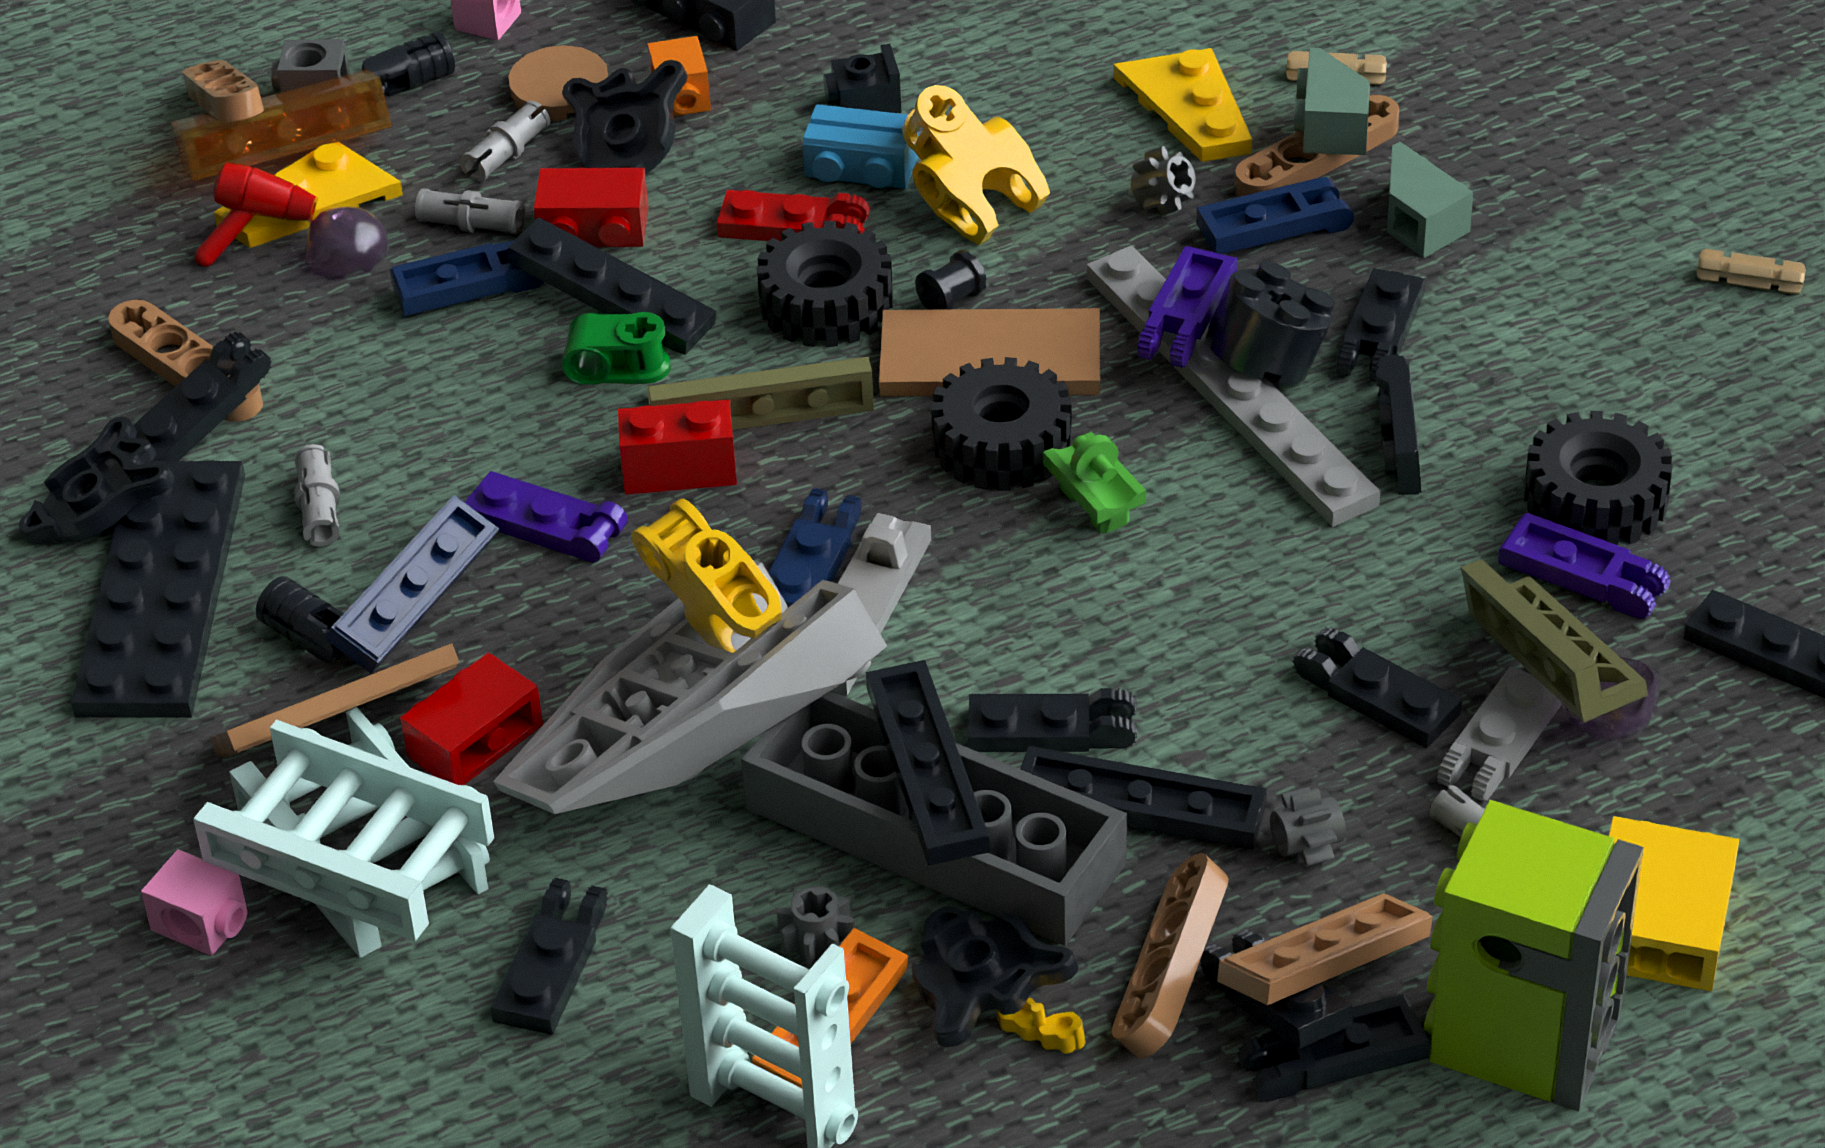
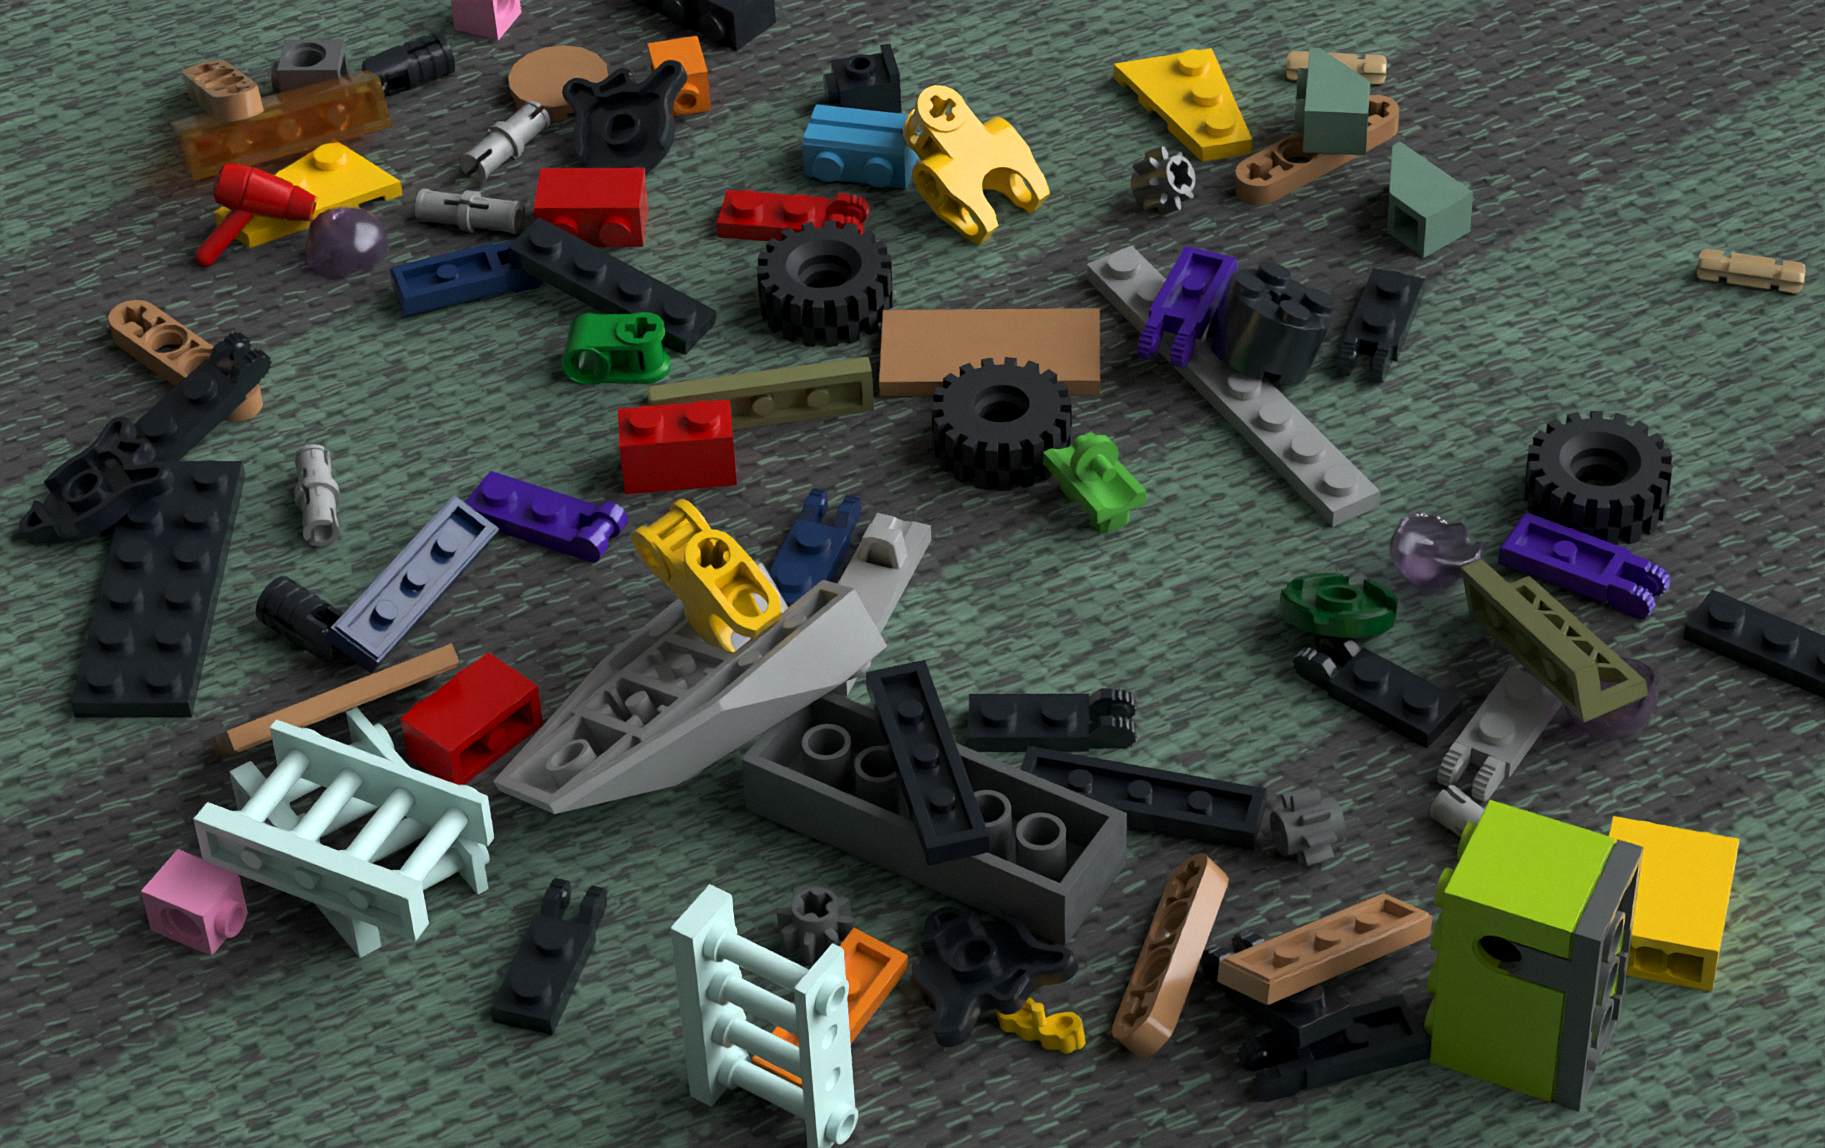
(951, 282): black bush -> none
(1274, 215): dark blue plate -> none
(1334, 608): none -> dark green tile
(1398, 420): black hinge -> none
(1432, 551): none -> clear purple hair

